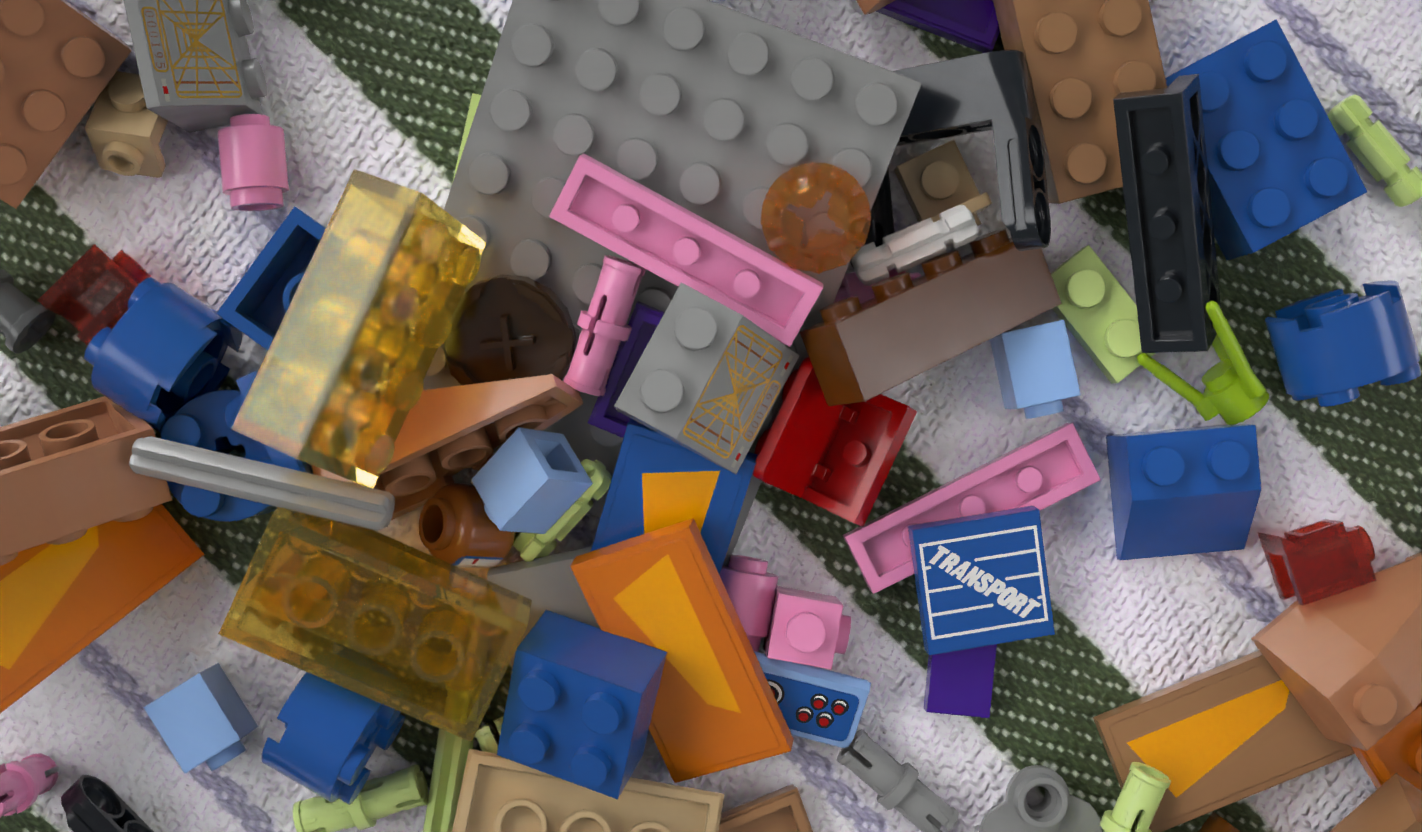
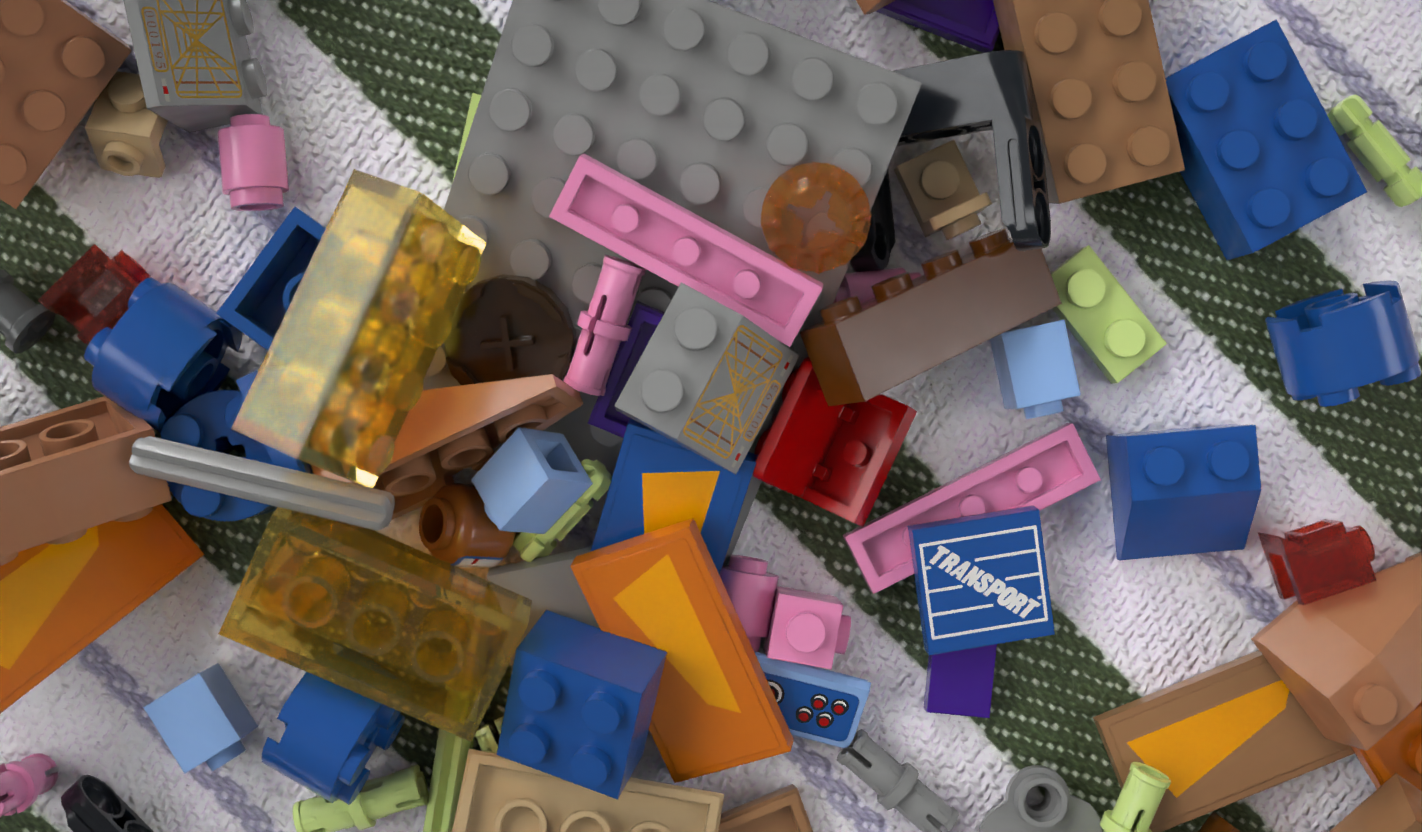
(915, 245): white axle -> none
(1169, 214): black fence -> none
(1230, 384): lime plant -> none

